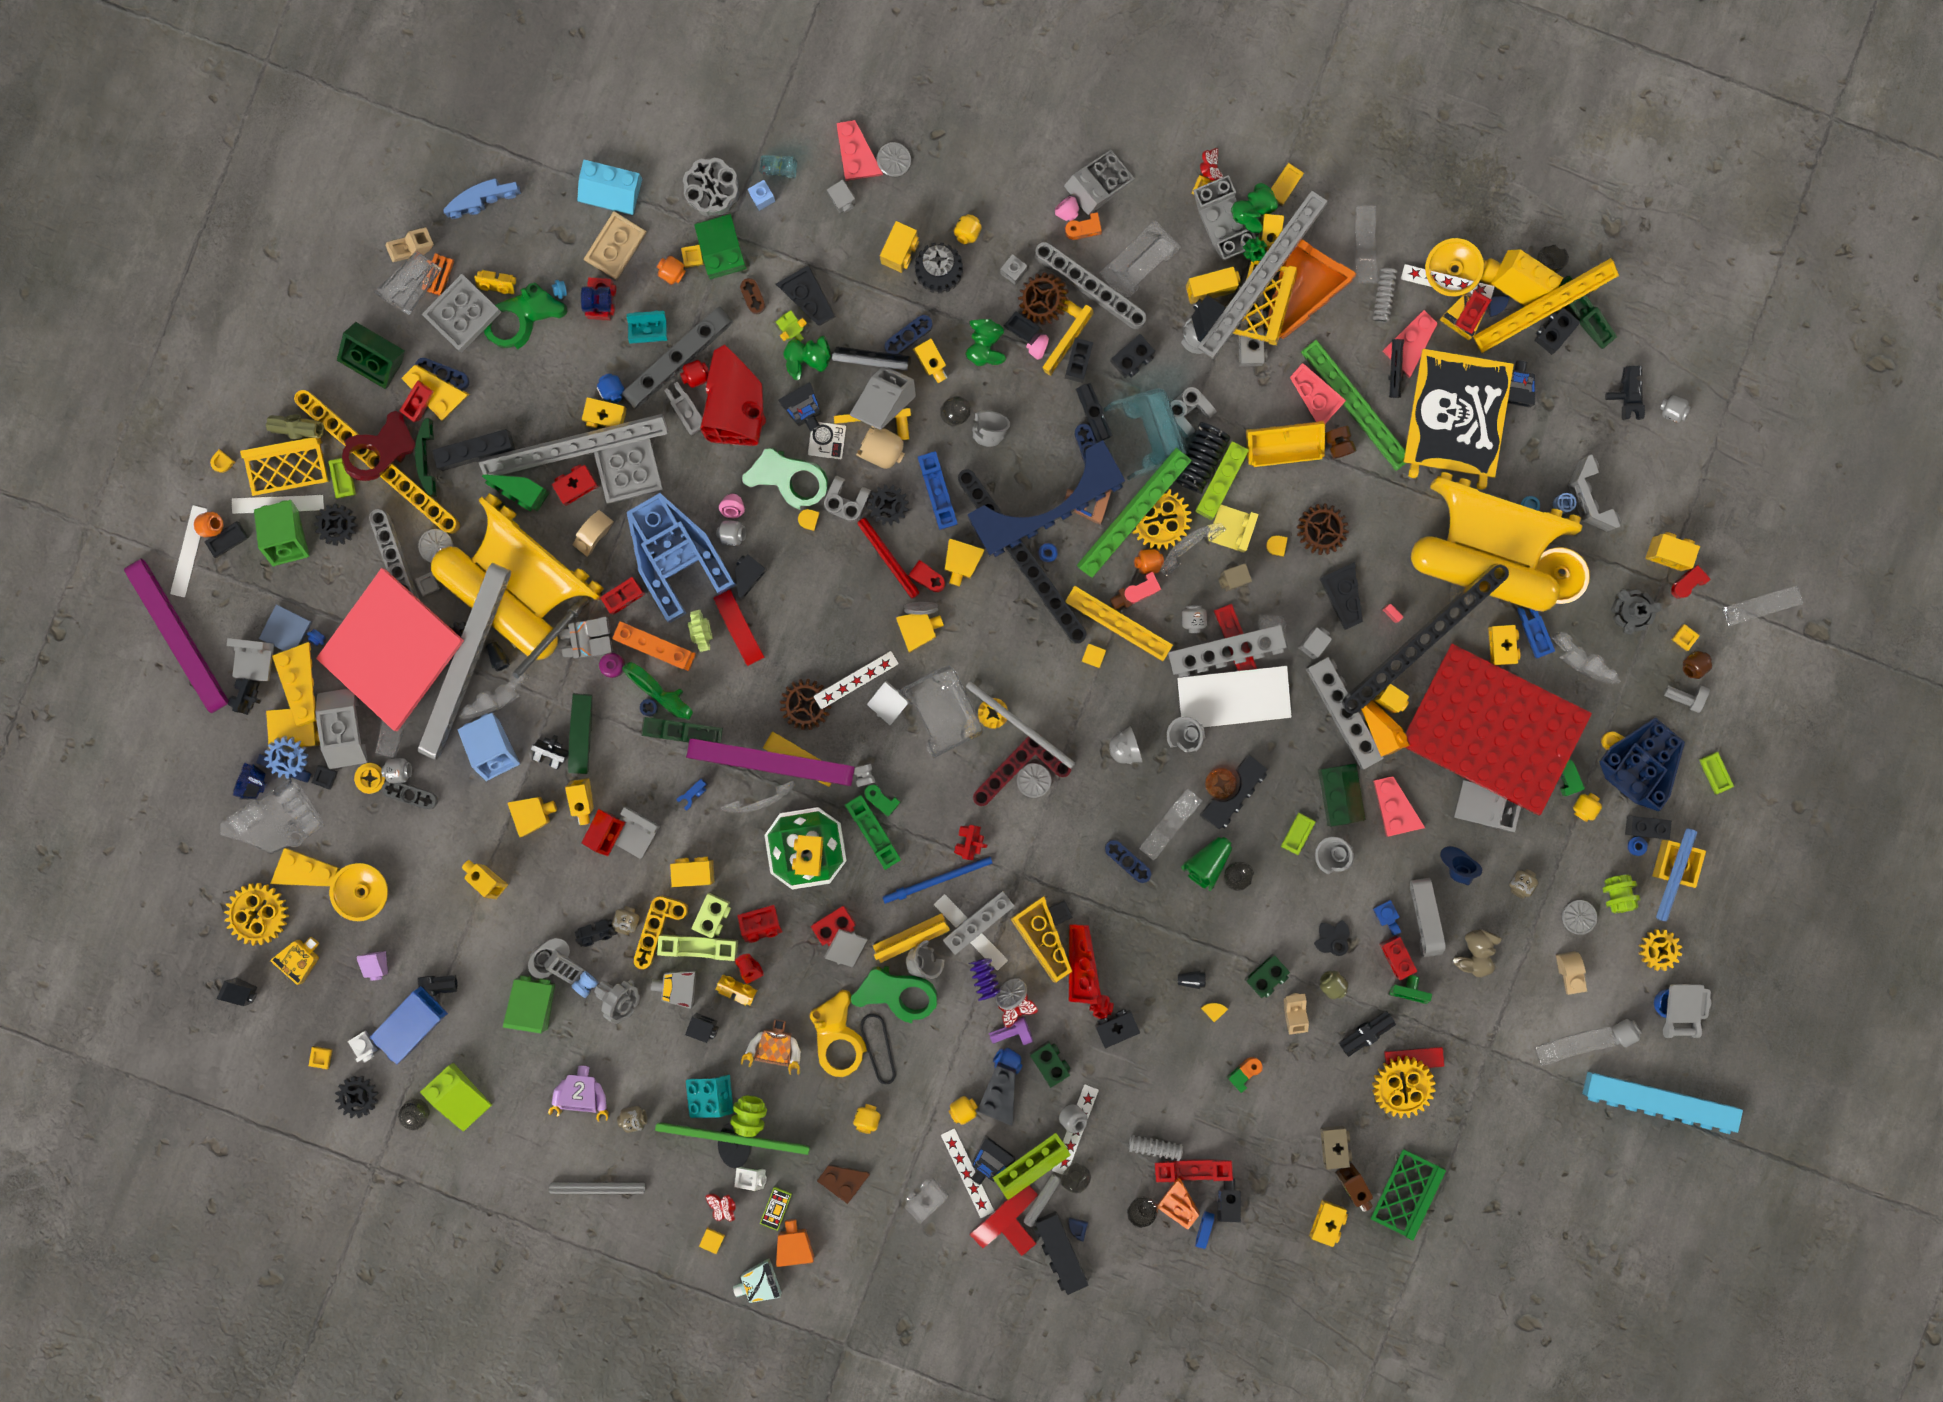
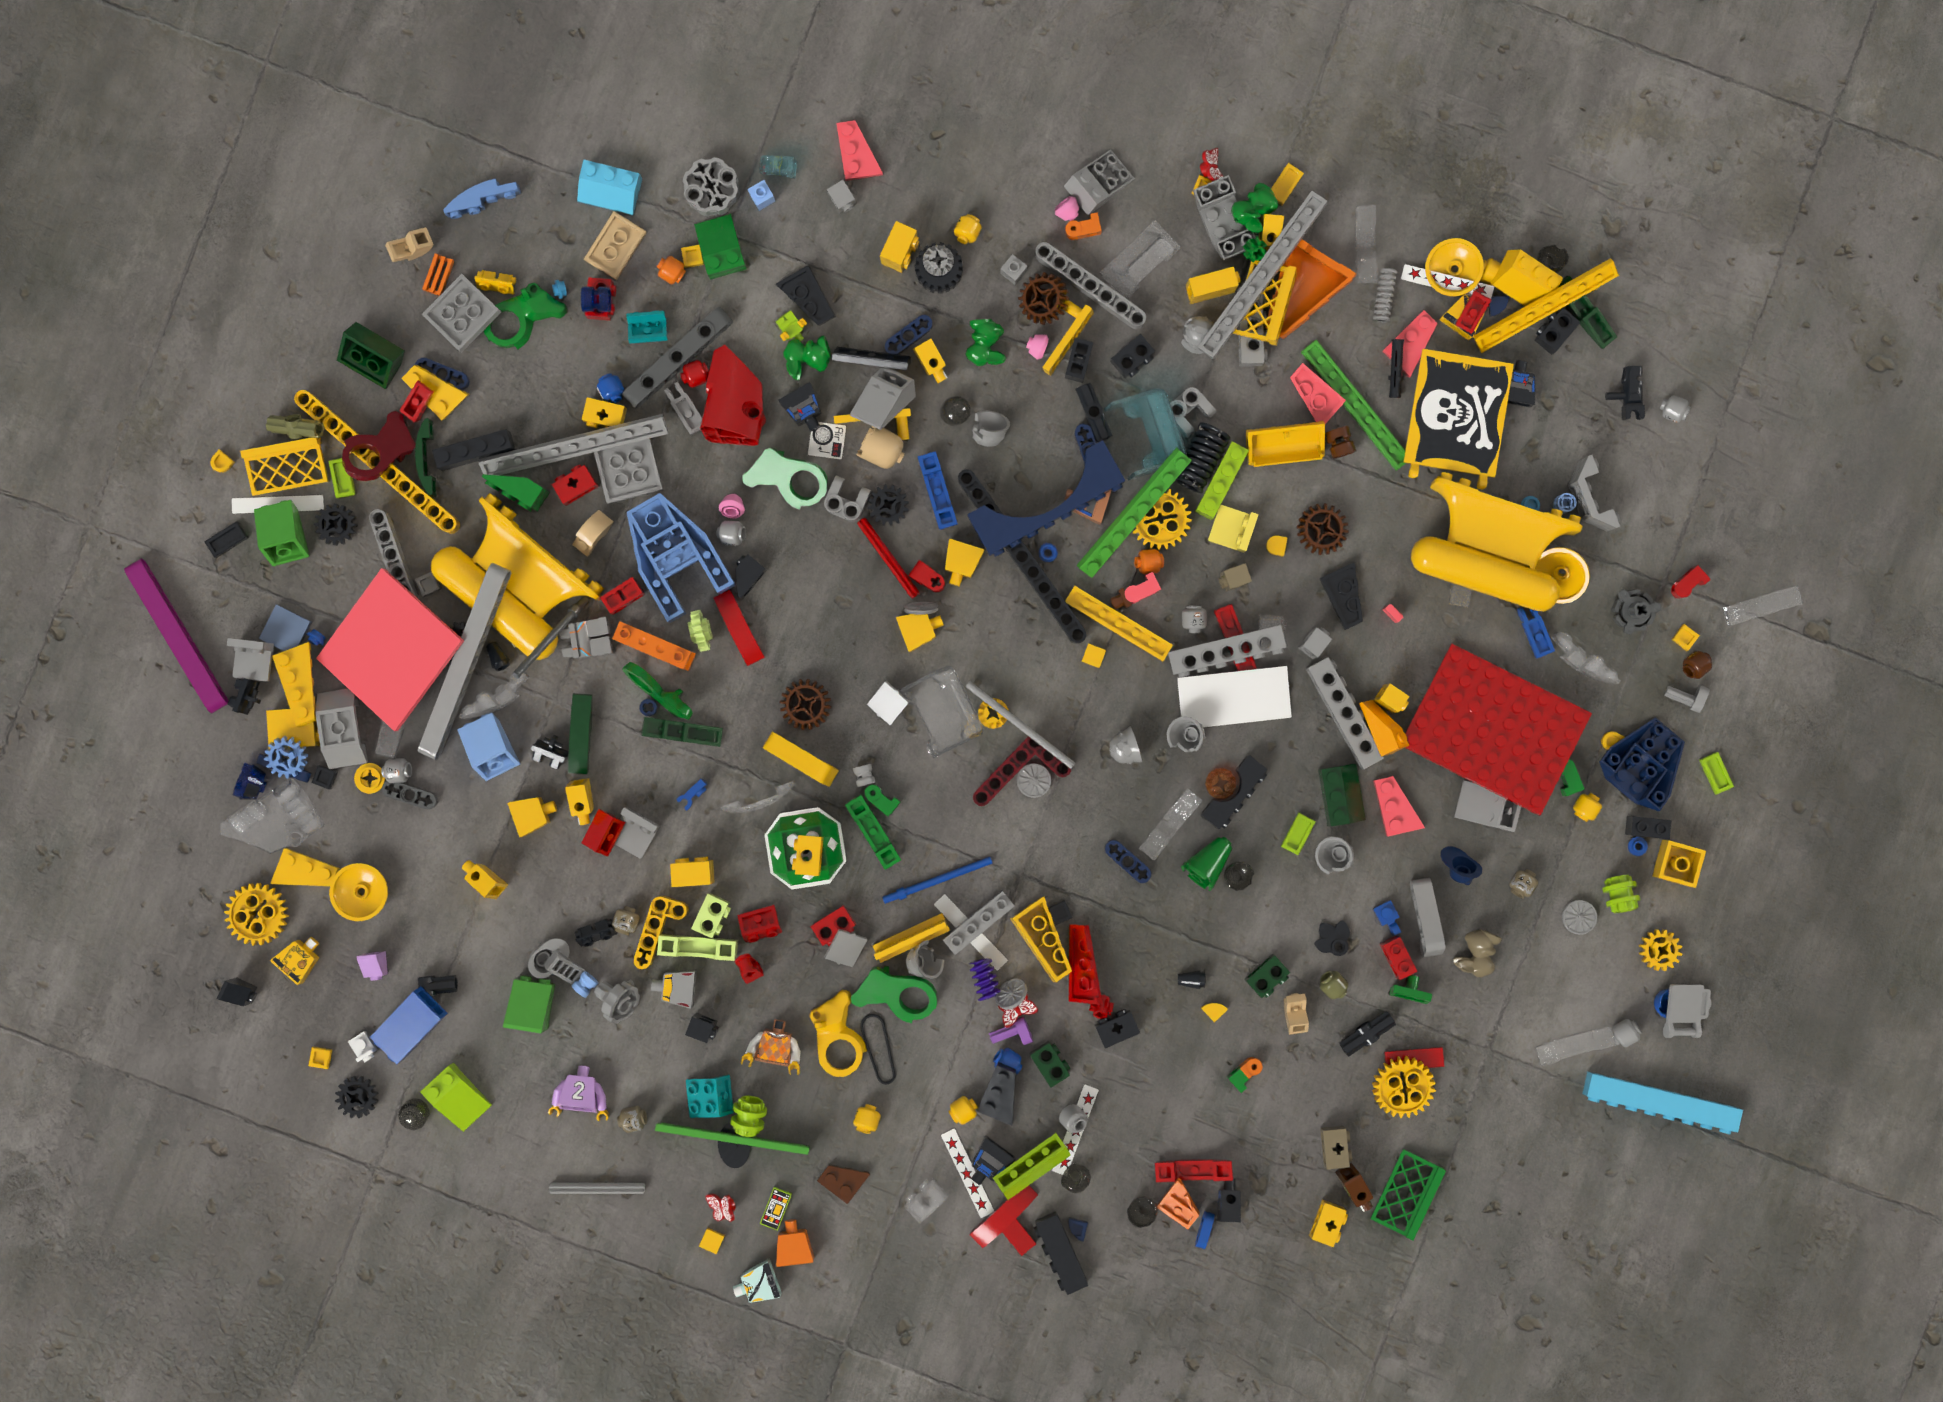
(187, 555): white sticker -> none
(208, 524): orange head -> none
(409, 282): clear wedge -> none
(432, 542): light grey wheel -> none
(611, 665): magenta head -> none
(744, 992): yellow hinge -> none
(748, 298): reddish brown beam -> none
(750, 1178): white bracket -> none
(770, 762): magenta beam -> none
(808, 519): yellow tile -> none
(856, 680): white sticker -> none
(893, 159): light grey wheel -> none
(973, 842): red hips -> none
(1023, 328): black tile -> none
(1042, 1200): light grey axle -> none
(1155, 1147): light grey piece -> none
(1187, 542): clear slope -> none
(1205, 315): black slope -> none
(1429, 628): black beam -> none
(1504, 634): yellow brick -> none
(1573, 971): tan brick -> none
(1673, 552): yellow brick -> none
(1676, 874): medium blue axle -> none

